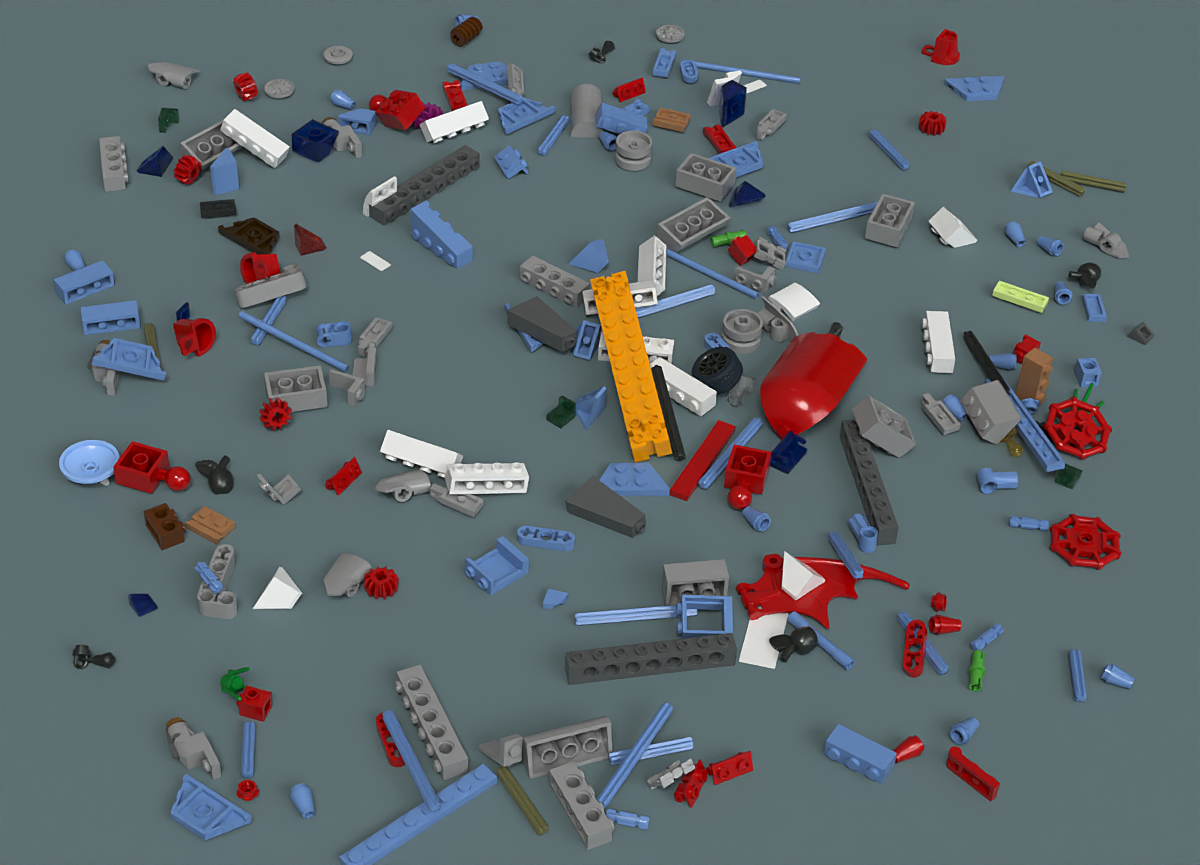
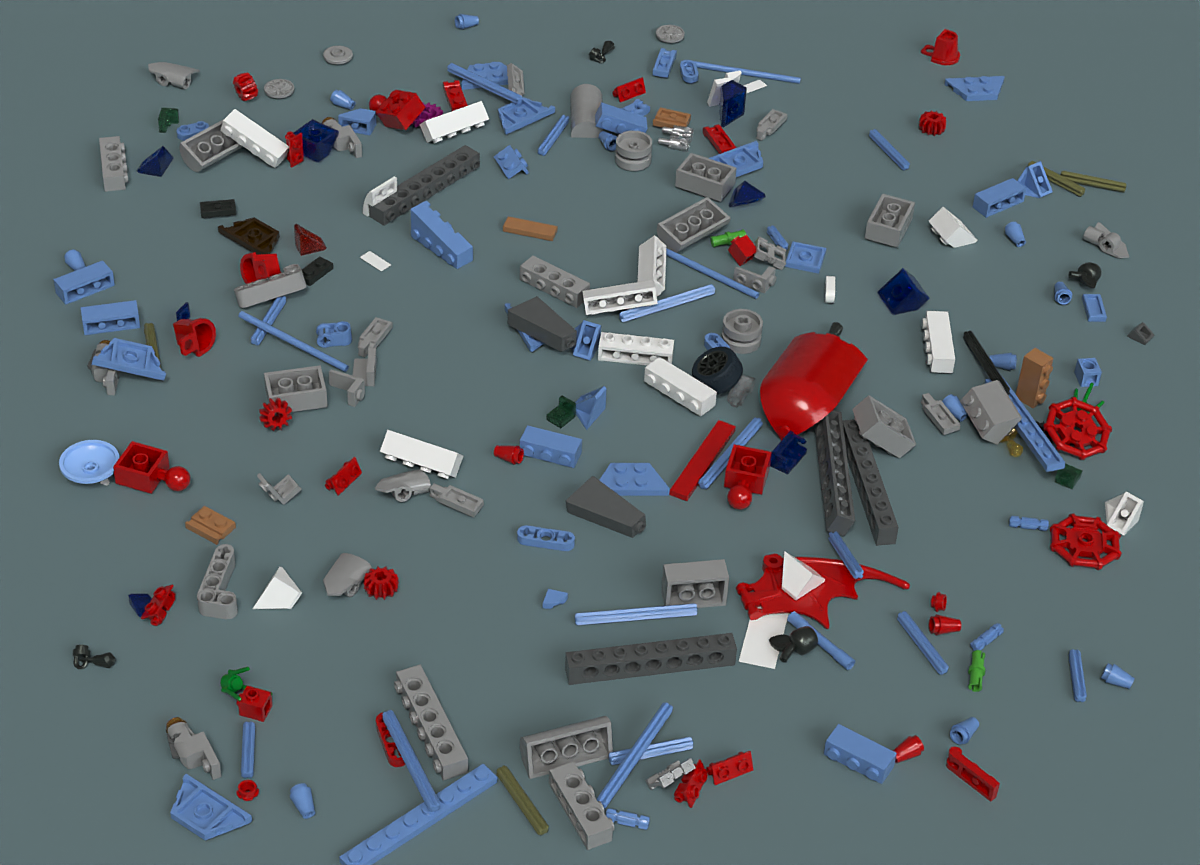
(162, 598): none -> red hinge
(164, 526): reddish brown brick -> none
(187, 131): none -> medium blue plate
(187, 169): red gear -> none
(208, 577): medium blue axle -> none
(219, 479): pearl dark grey piece -> none
(224, 173): medium blue slope -> none
(295, 151): none -> red hinge
(316, 270): none -> pearl dark grey plate
(466, 31): reddish brown piece -> none
(486, 478): white brick -> none
(498, 567): medium blue panel -> none
(505, 751): light grey bracket -> none
(511, 454): none -> red cone
(530, 228): none -> medium nougat tile
(551, 446): none -> medium blue brick
(592, 257): medium blue slope -> none
(631, 367): light orange brick -> none
(668, 413): pearl dark grey axle -> none
(679, 139): none -> clear piece
(704, 602): medium blue window -> none
(757, 518): medium blue cone -> none
(777, 323): light grey panel -> none
(794, 301): white slope -> none
(830, 289): none -> white beam
(831, 217): medium blue axle -> none
(834, 473): none -> dark grey brick
(864, 533): medium blue piece -> none
(903, 293): none -> clear blue slope
(919, 656): red beam -> none
(991, 481): medium blue piece -> none
(999, 197): none -> medium blue brick
(1020, 296): yellowish green plate -> none
(1025, 347): red brick -> none
(1031, 405): medium blue plate -> none
(1051, 245): medium blue cone -> none
(1123, 512): none -> white slope

